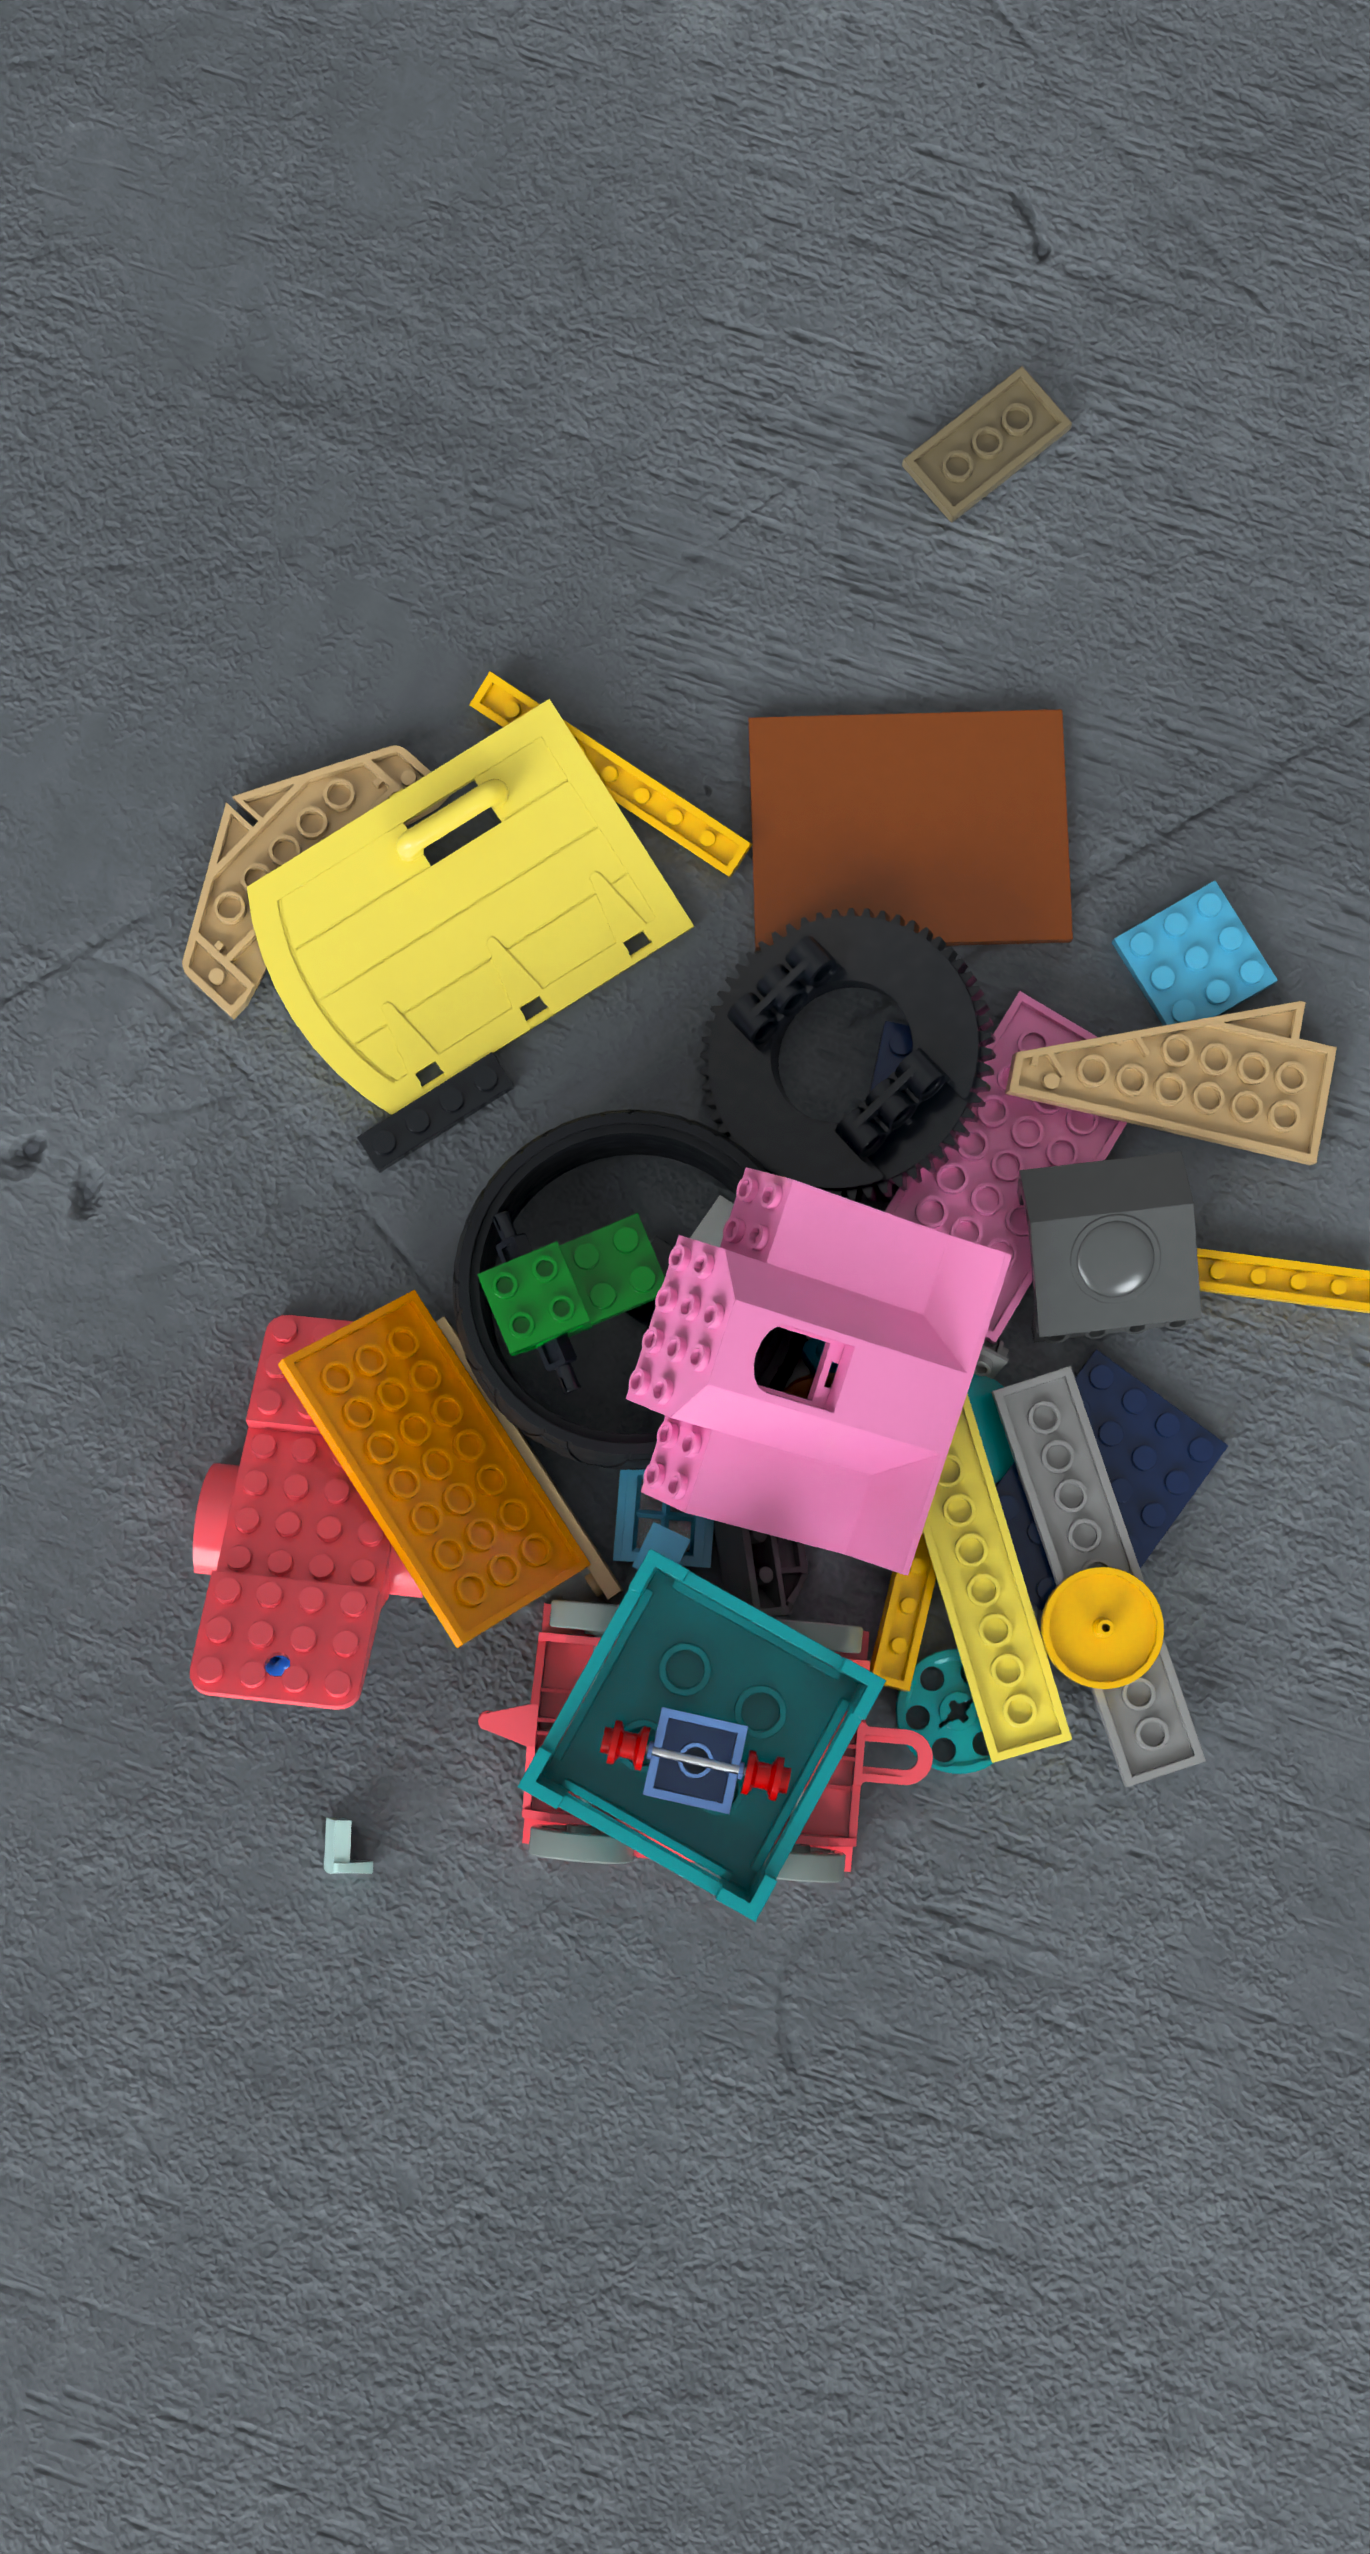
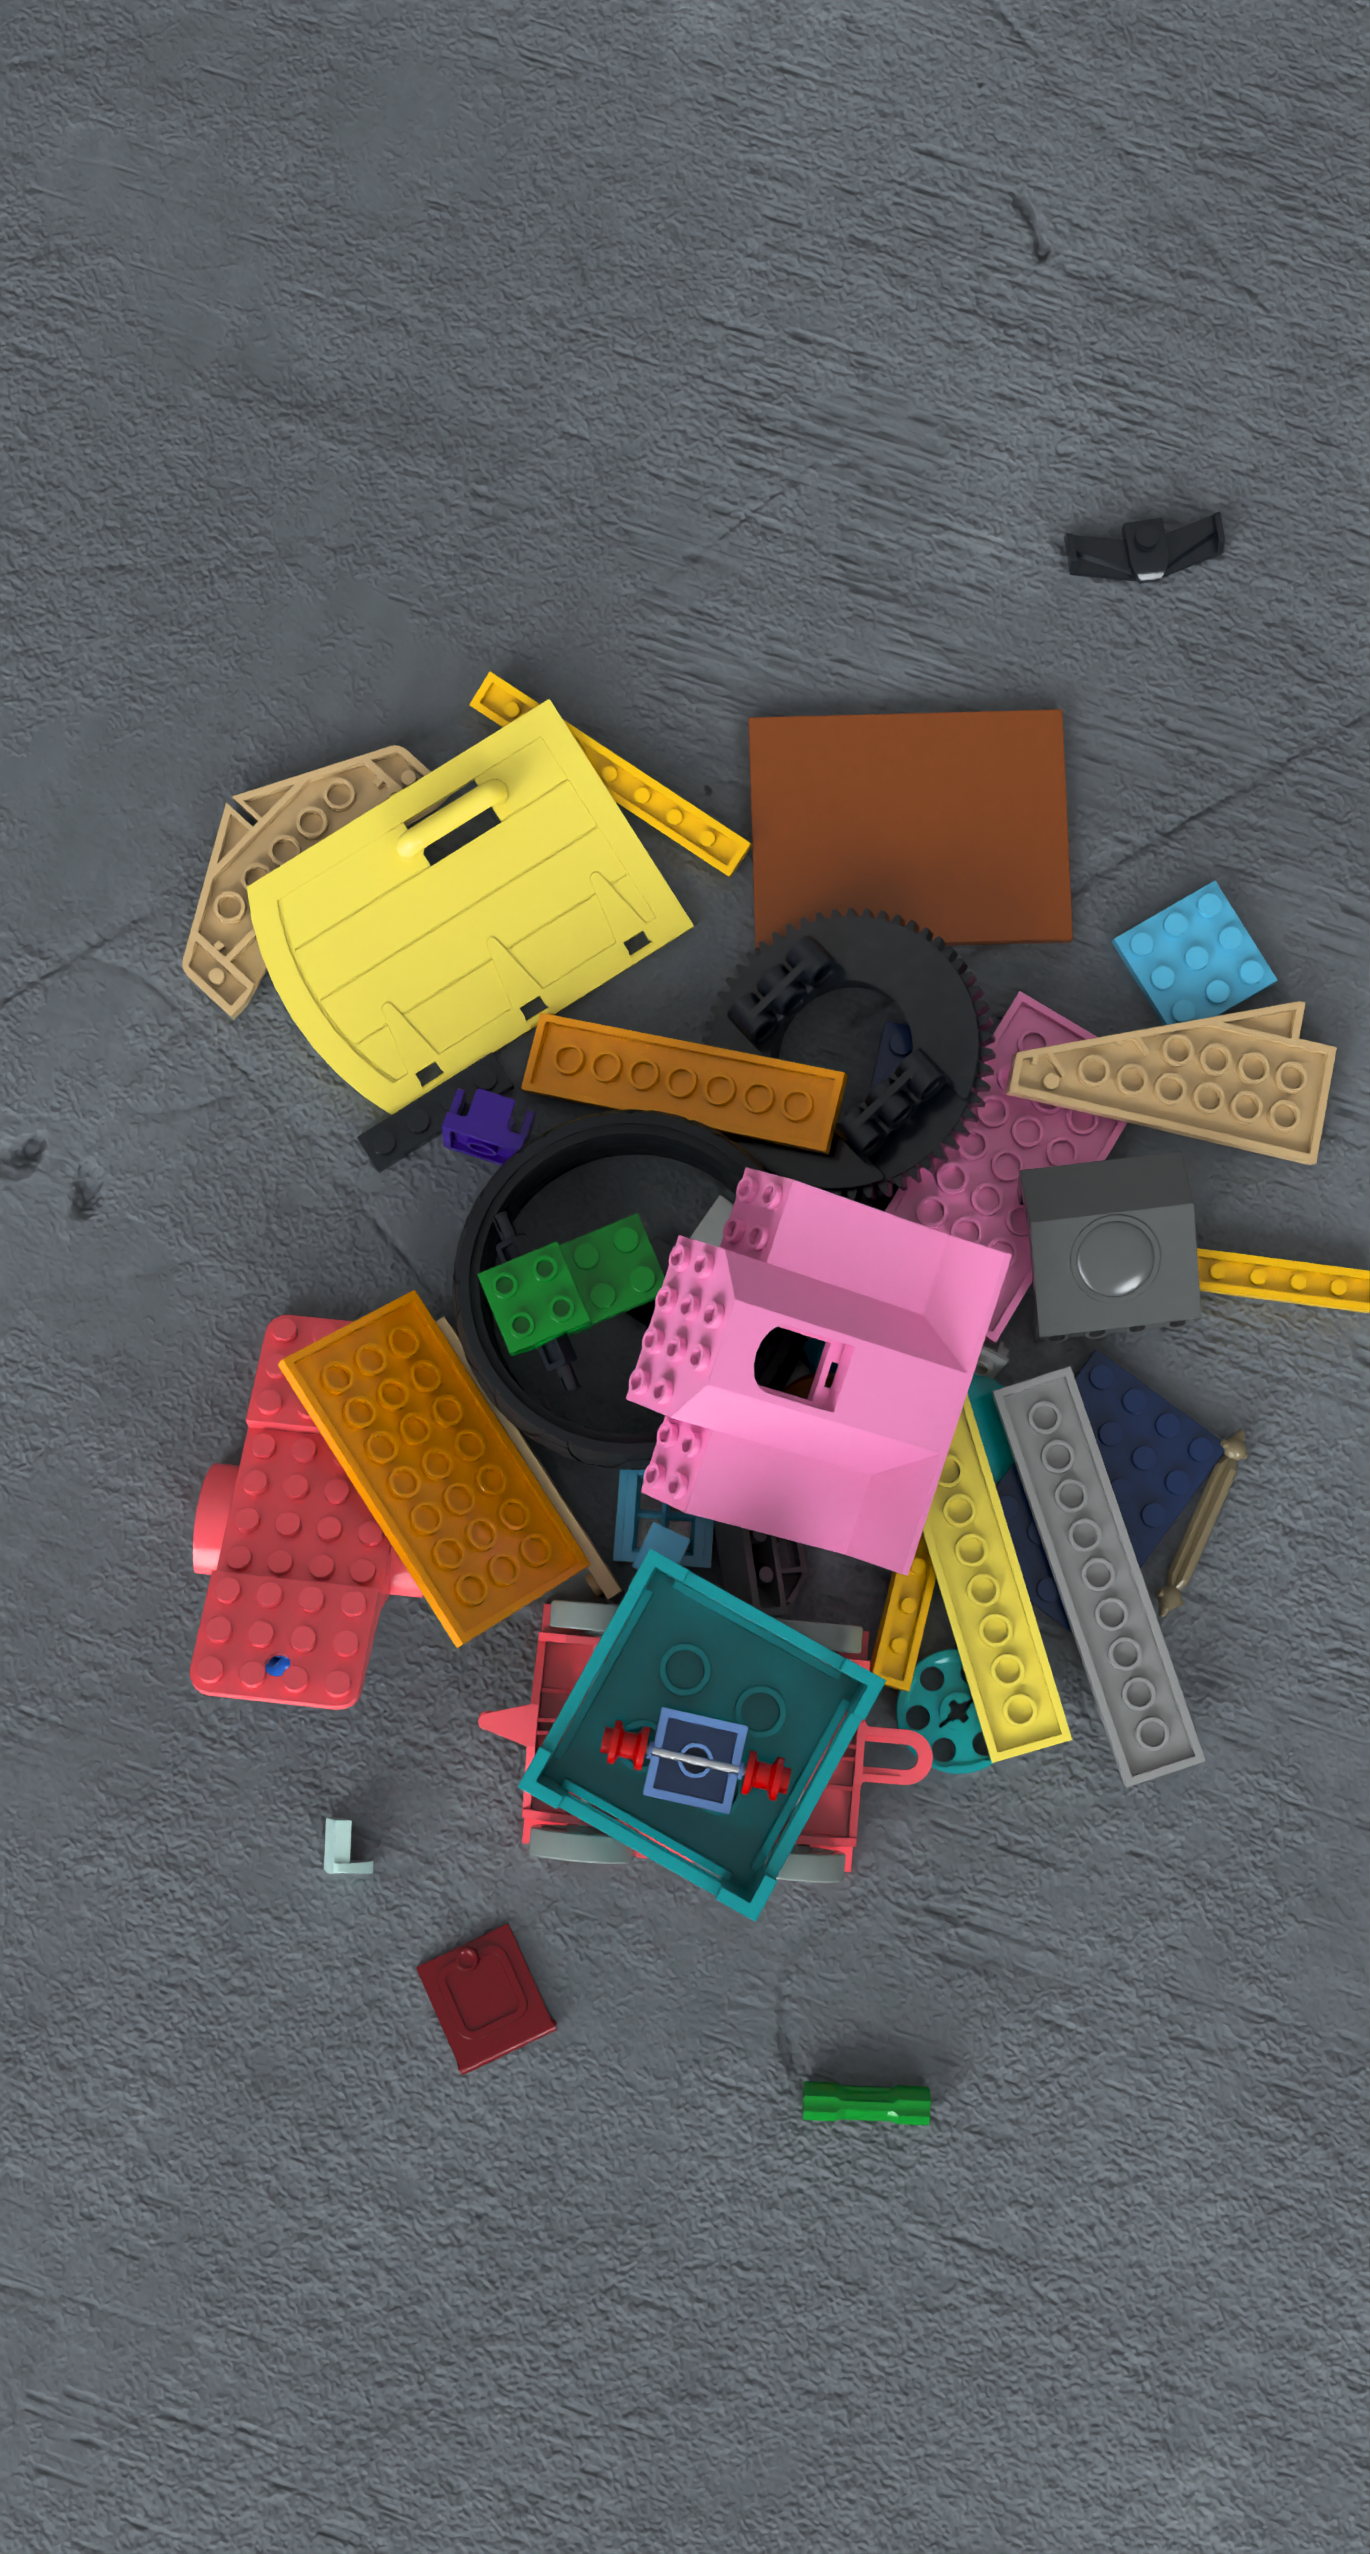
(486, 1128): none -> dark purple panel
(486, 2005): none -> dark red container
(704, 1083): none -> light orange plate
(872, 2103): none -> green axle
(986, 444): dark tan plate -> none
(1102, 1628): yellow piece -> none
(1146, 550): none -> black plate
(1201, 1523): none -> dark tan wheel

